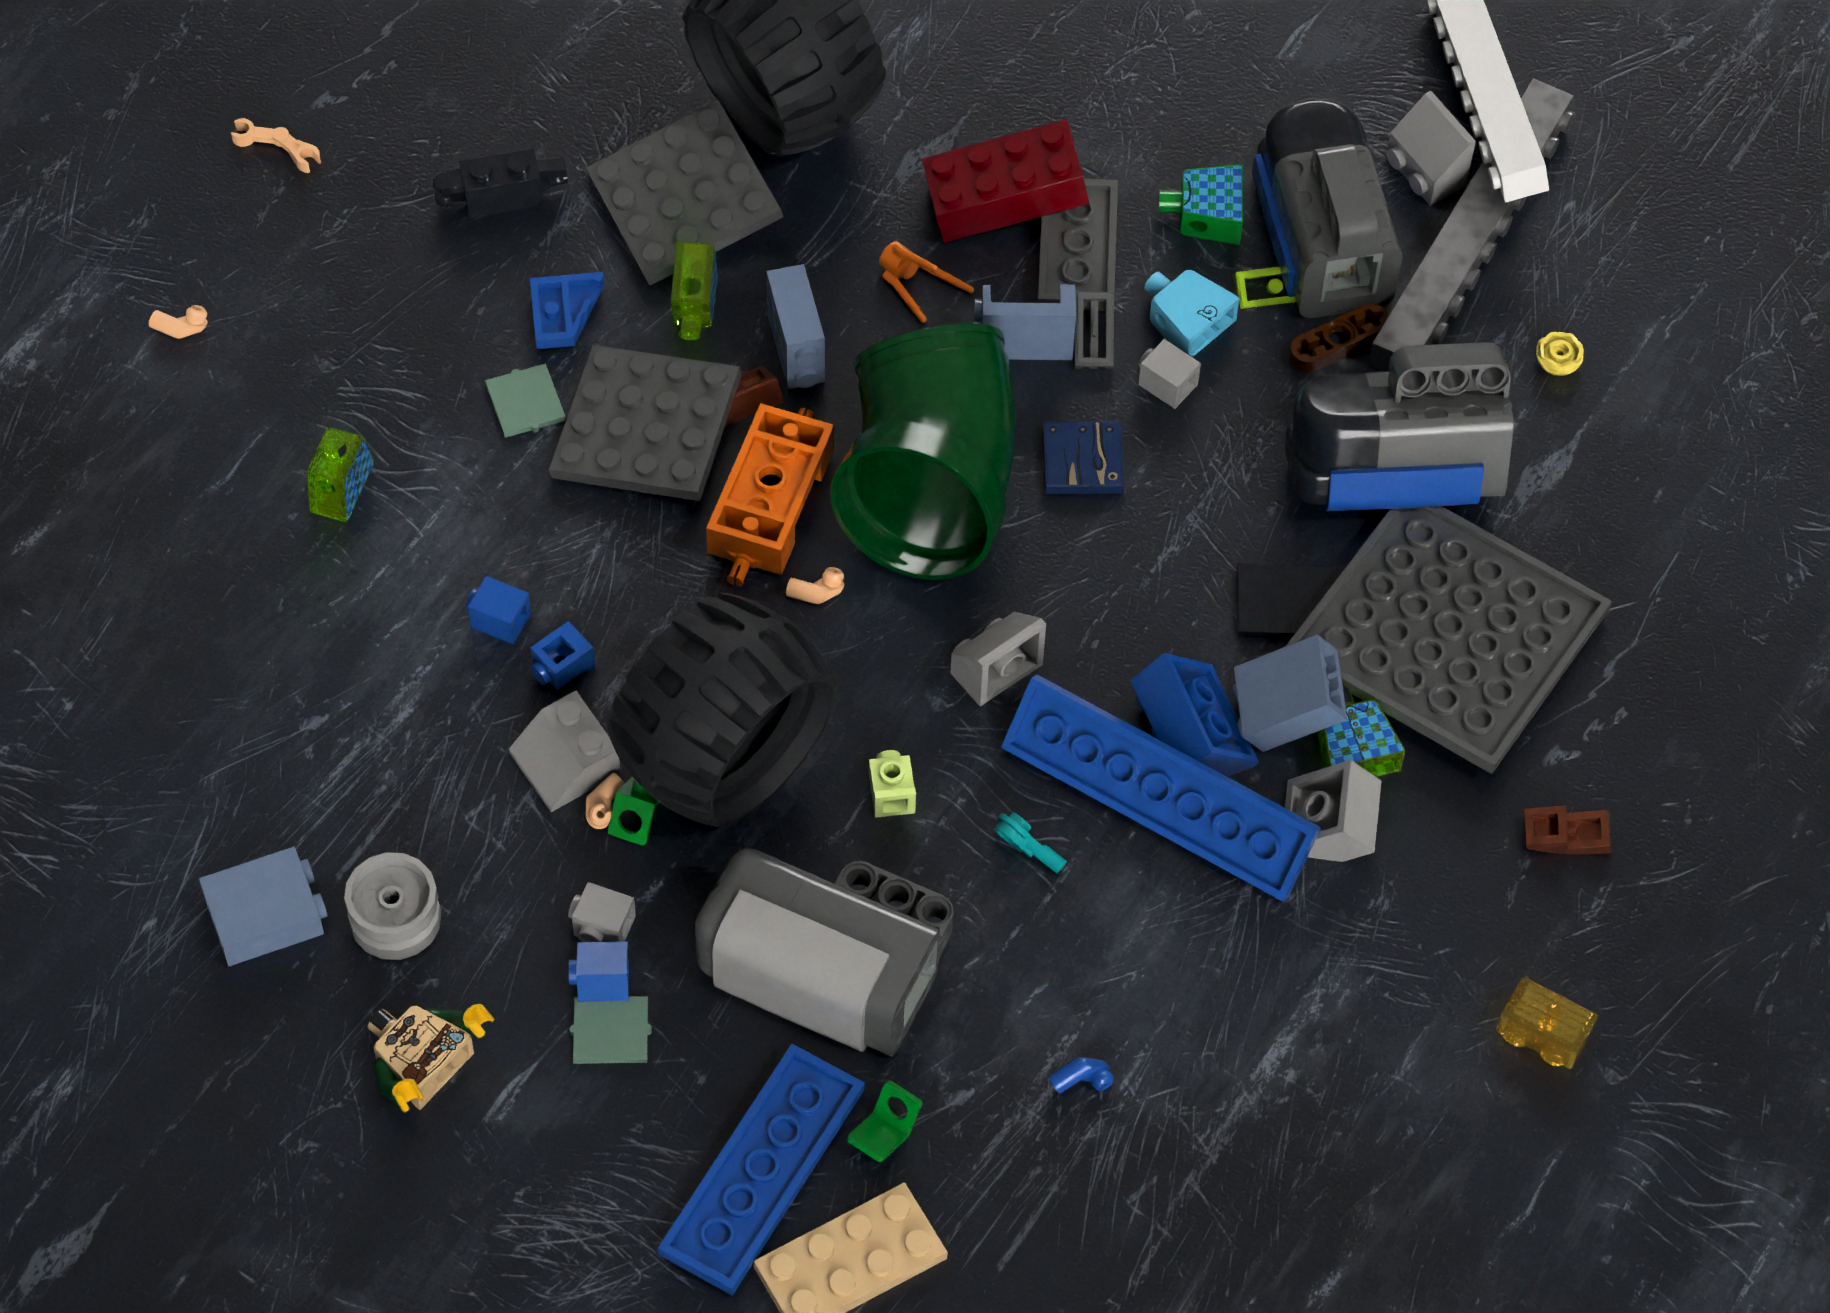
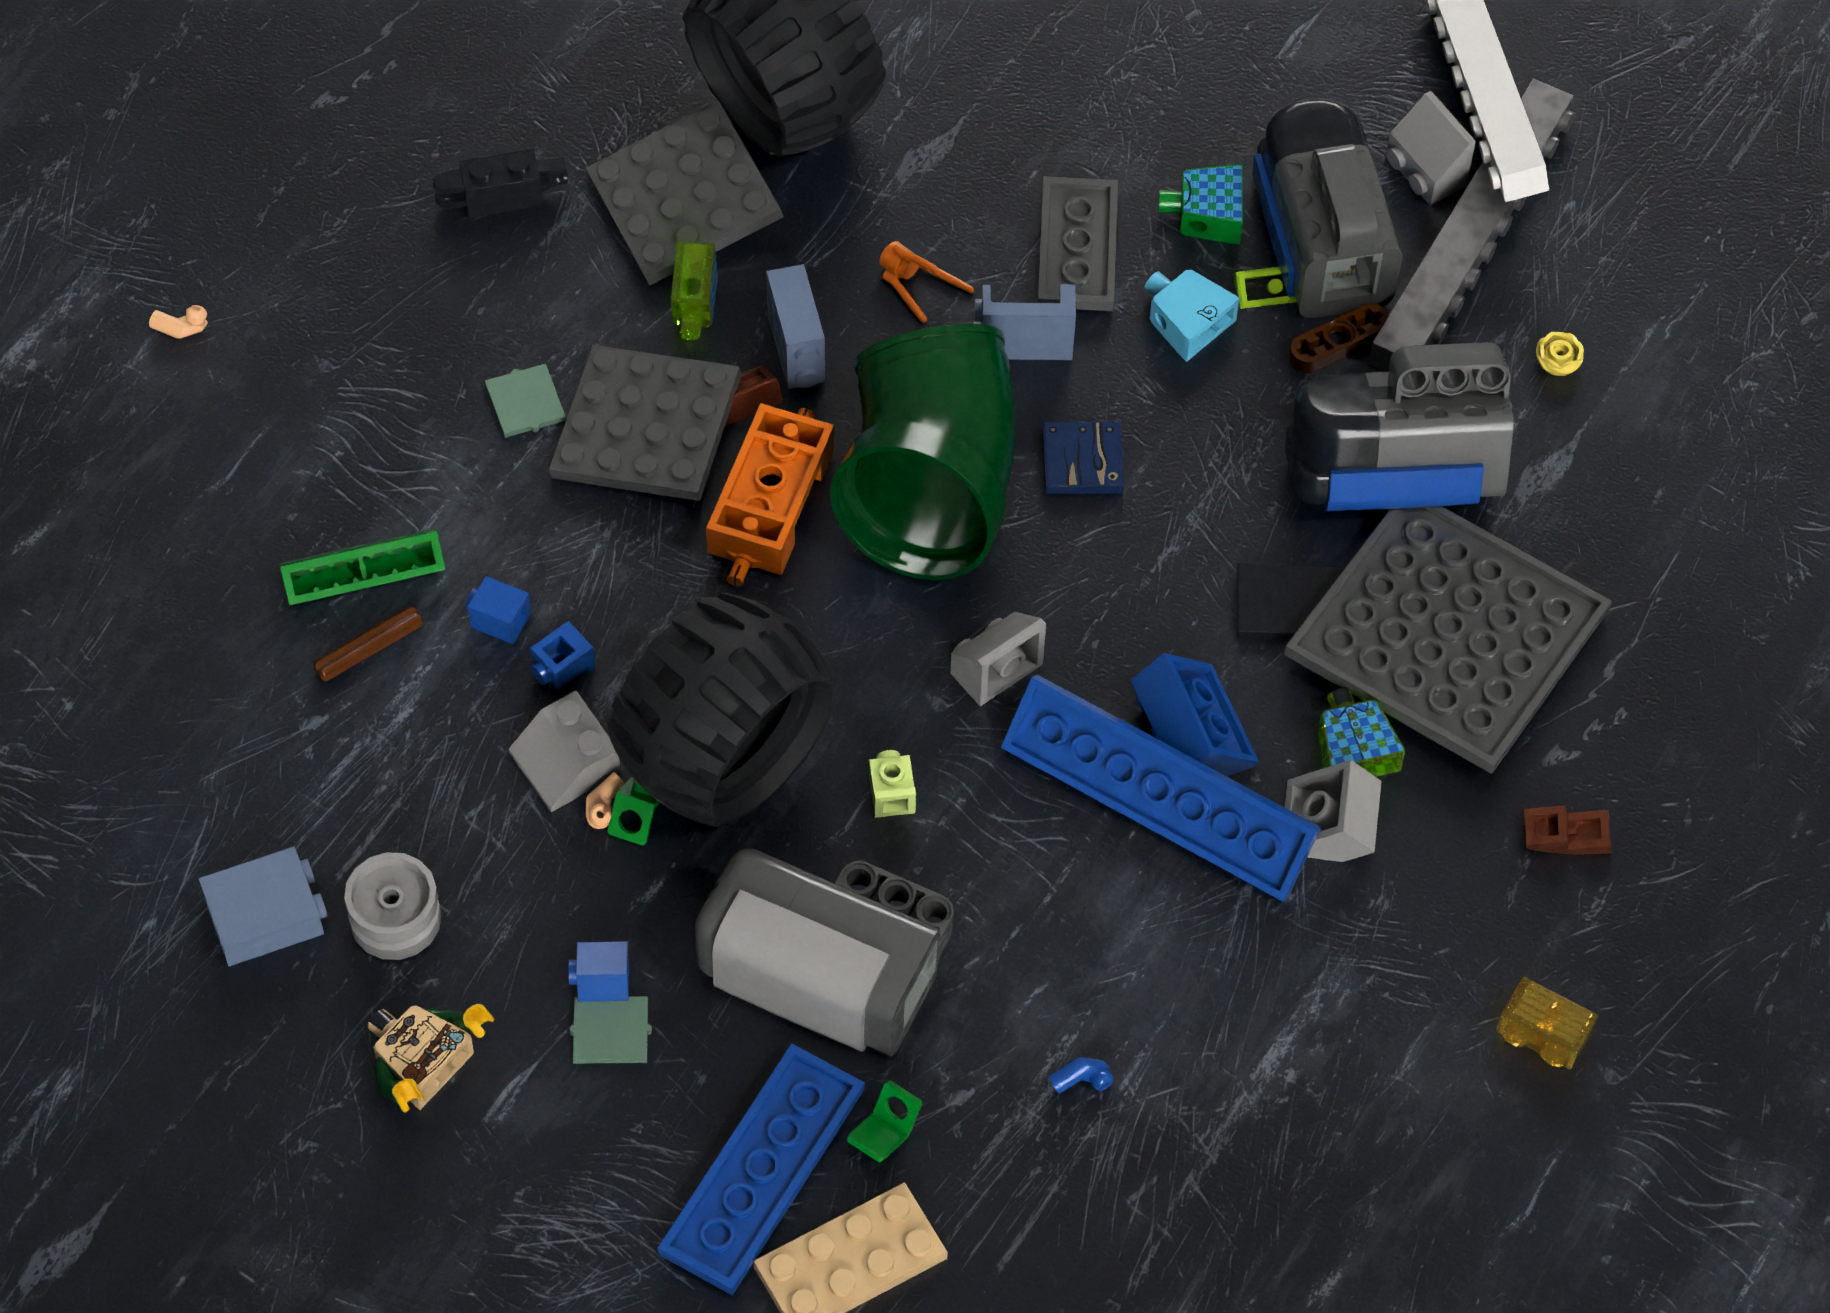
(280, 137): light nougat piece -> none
(339, 461): clear neon green torso -> none
(362, 566): none -> green brick
(368, 643): none -> reddish brown axle
(563, 307): blue wing -> none
(602, 914): light grey brick -> none
(819, 591): light nougat arm -> none
(1005, 181): dark red brick -> none
(1015, 832): teal plate -> none
(1094, 362): dark grey tile -> none
(1168, 373): light grey brick -> none
(1289, 693): sand blue brick -> none

